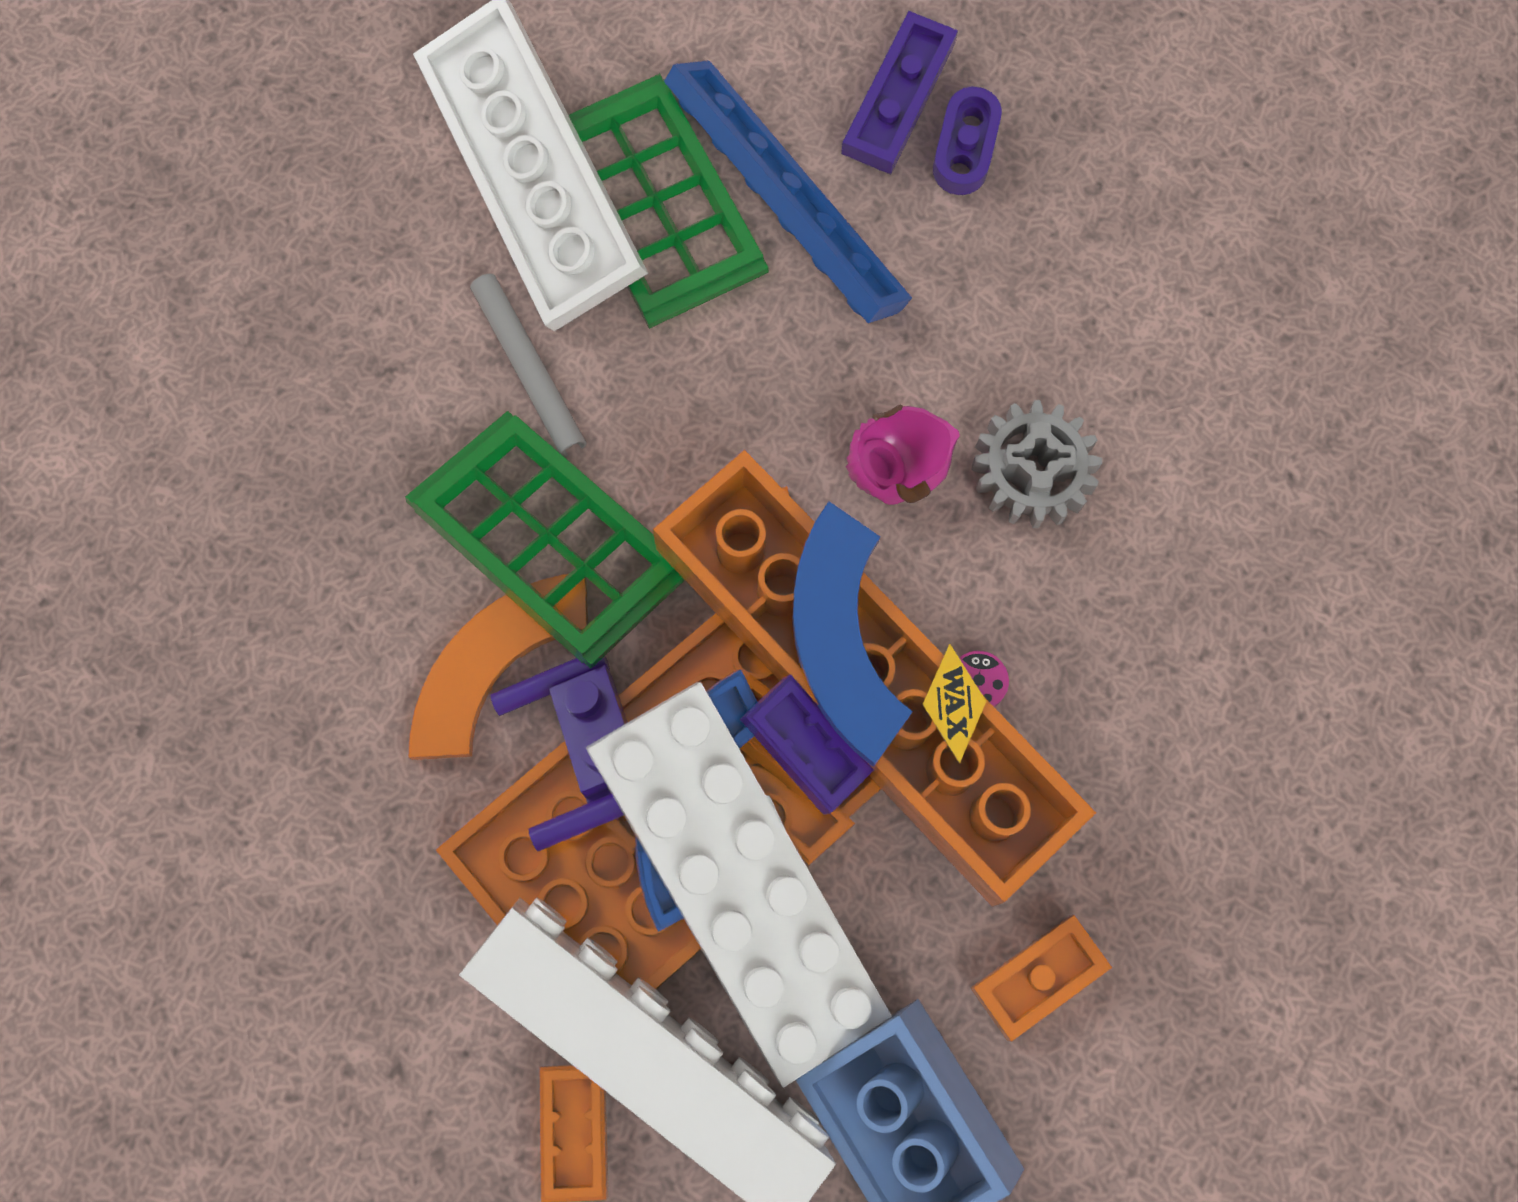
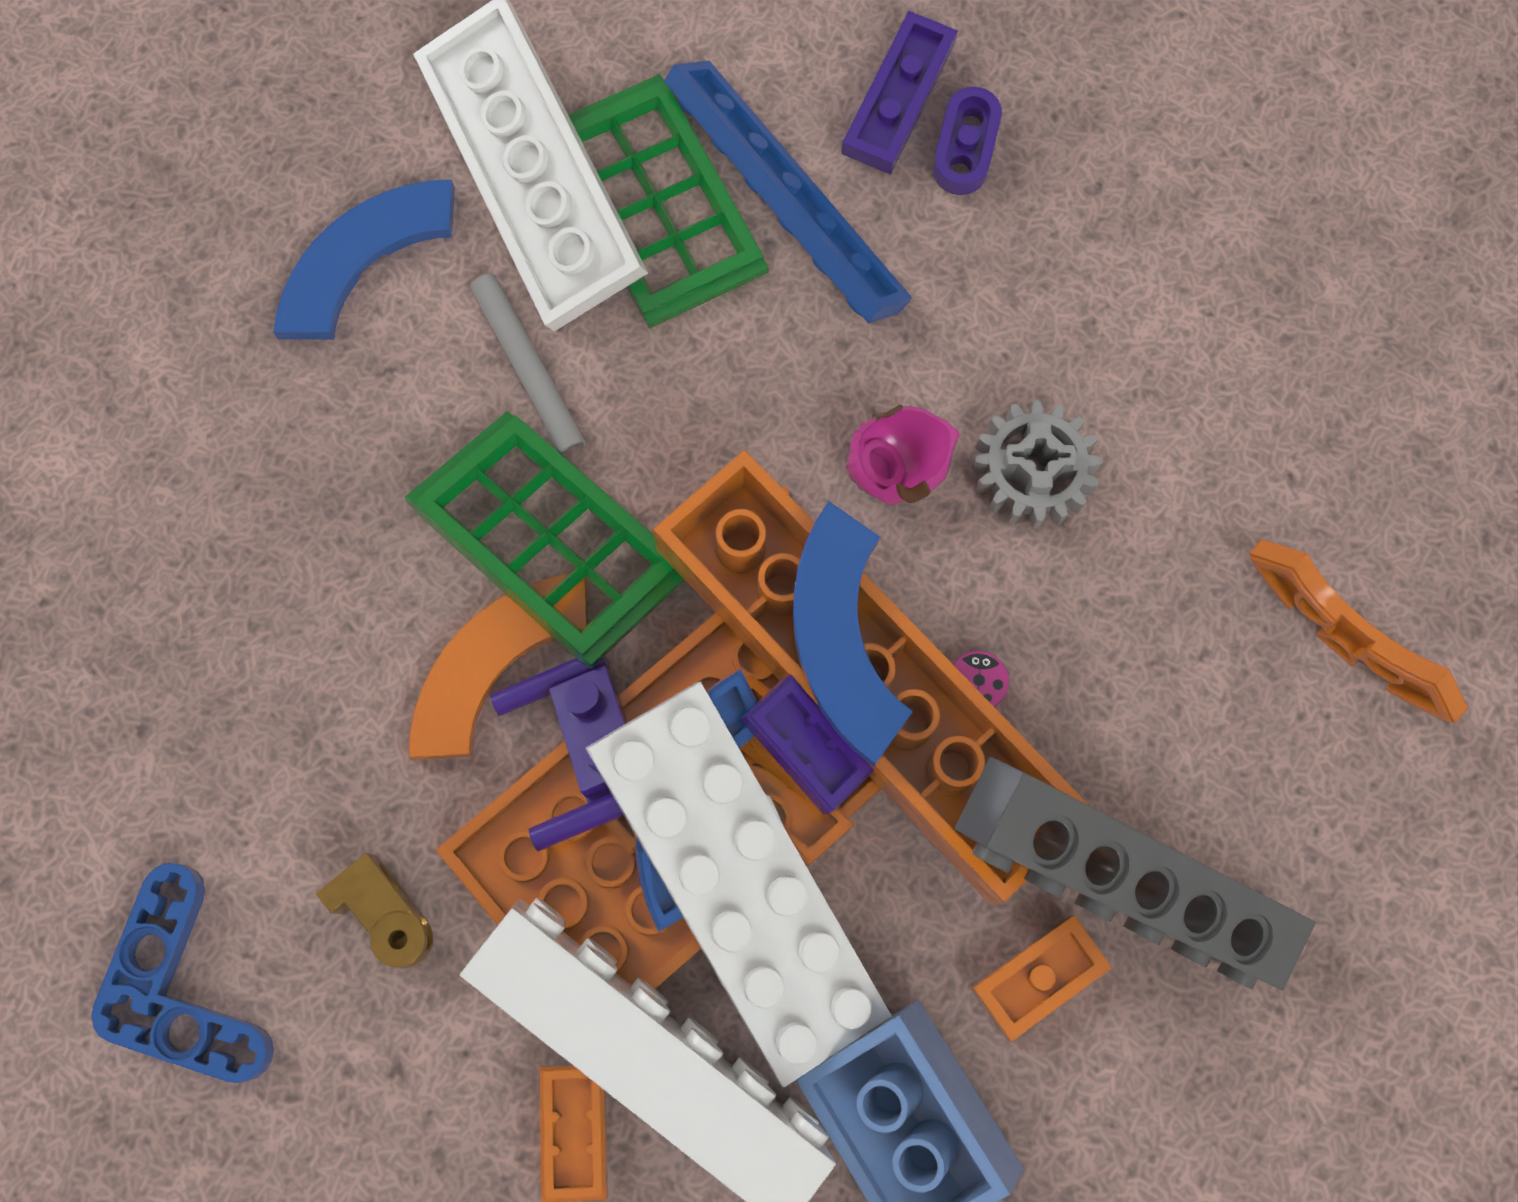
(150, 988): none -> blue beam
(350, 245): none -> blue tile
(396, 926): none -> pearl gold leg
(954, 703): yellow sticker -> none
(1131, 875): none -> dark grey brick
(1349, 635): none -> orange tile

